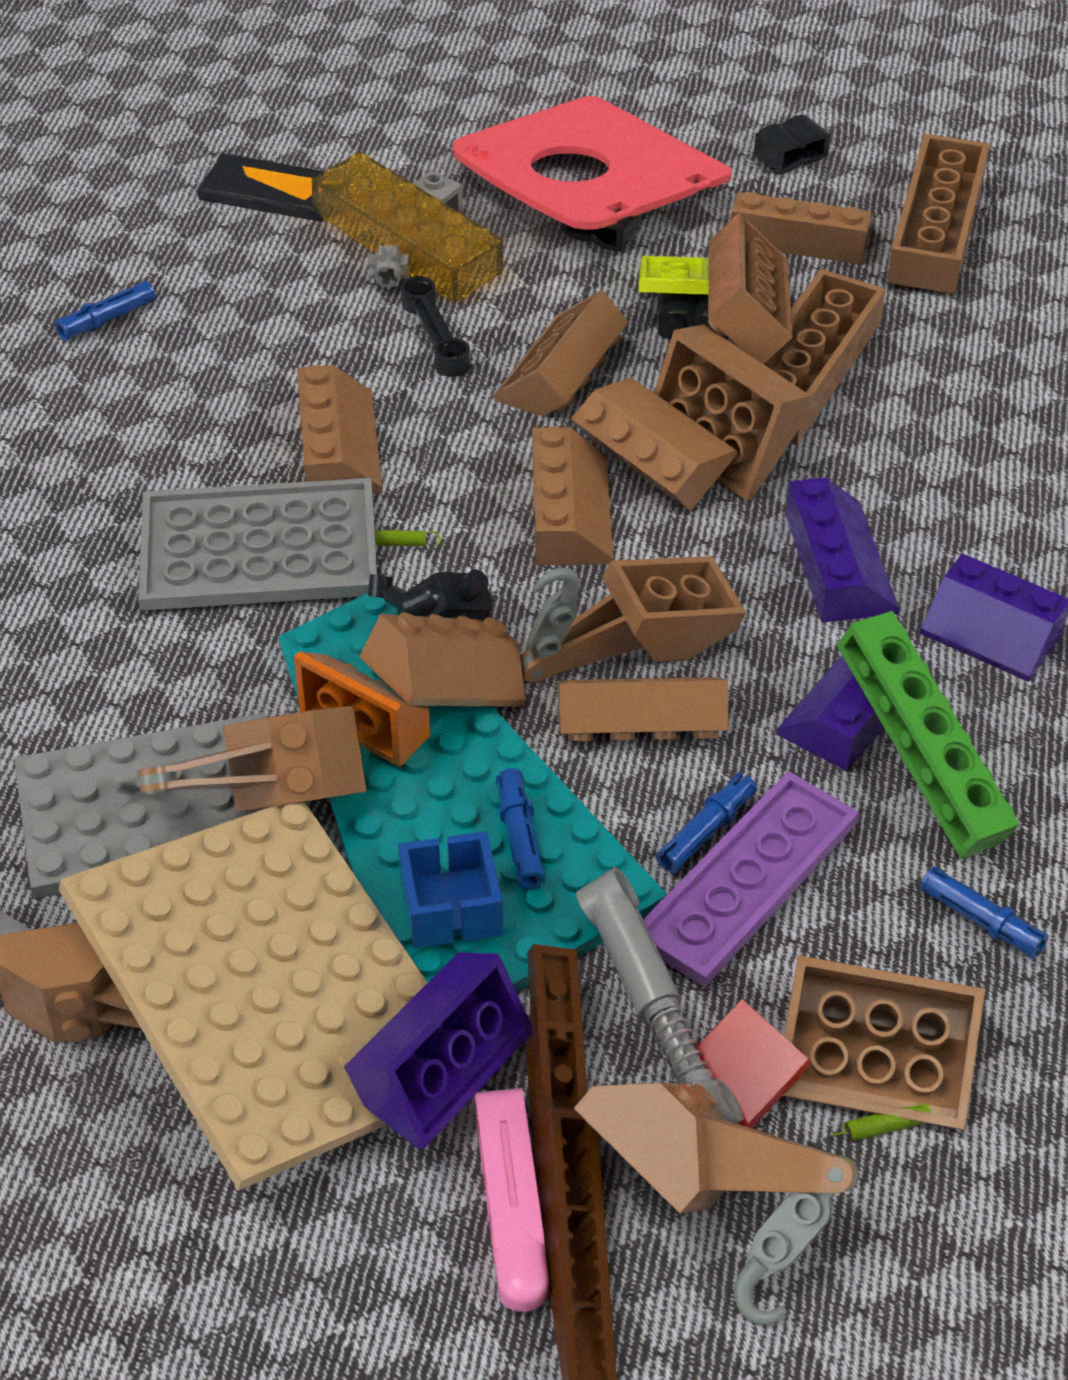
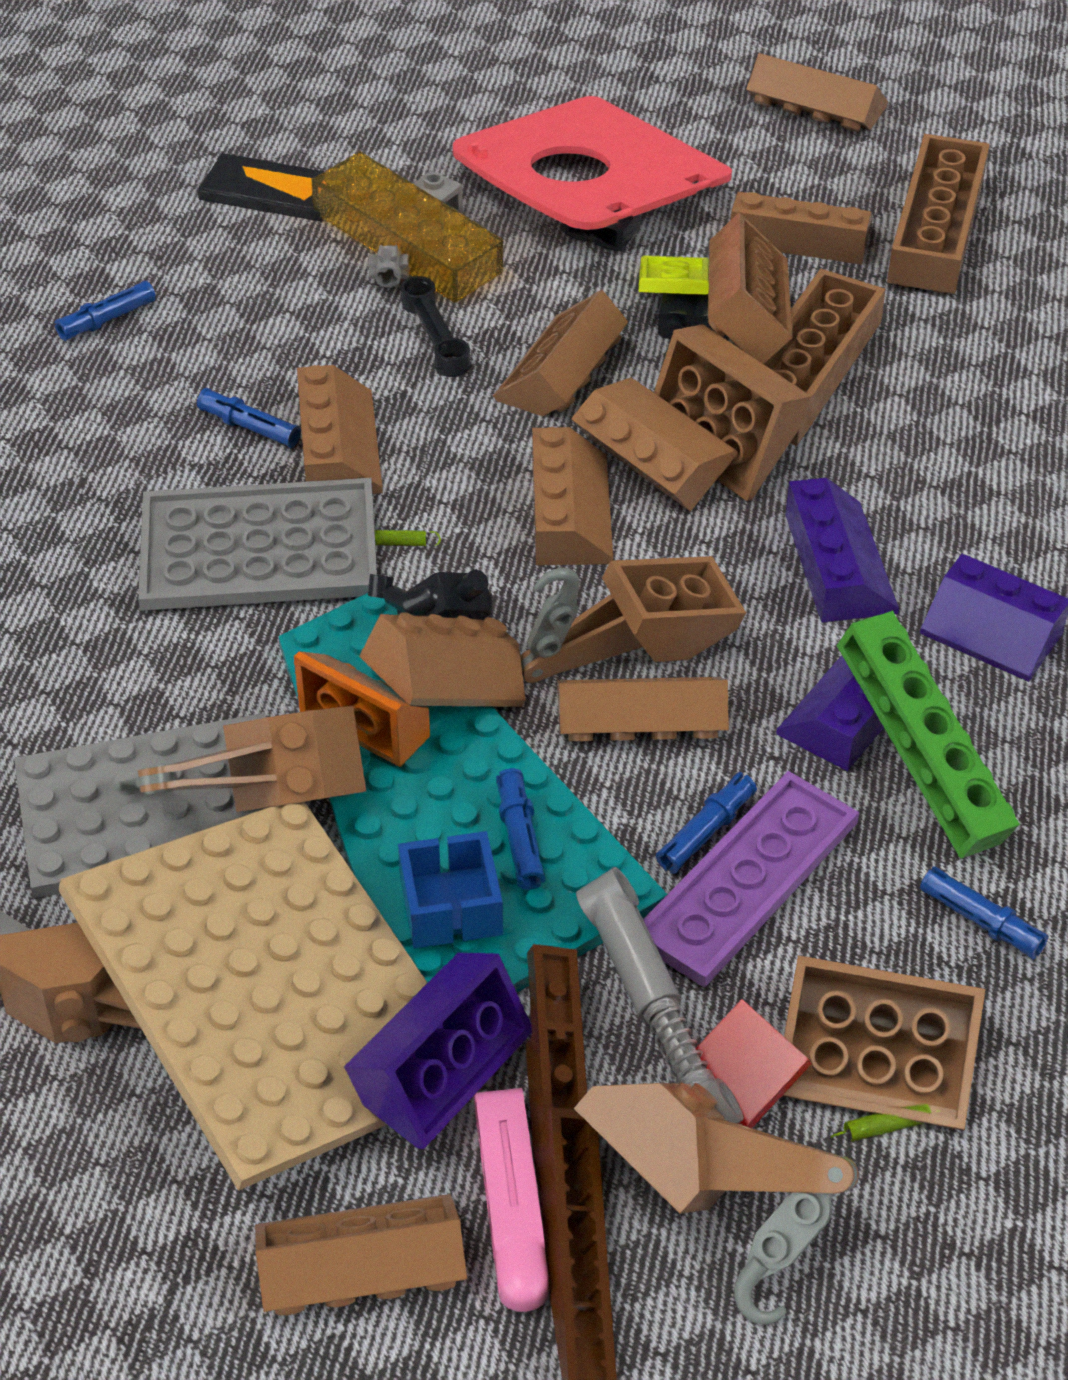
(235, 411): none -> blue pin
(359, 1254): none -> medium nougat slope
(792, 143): black brick -> none
(816, 92): none -> medium nougat slope

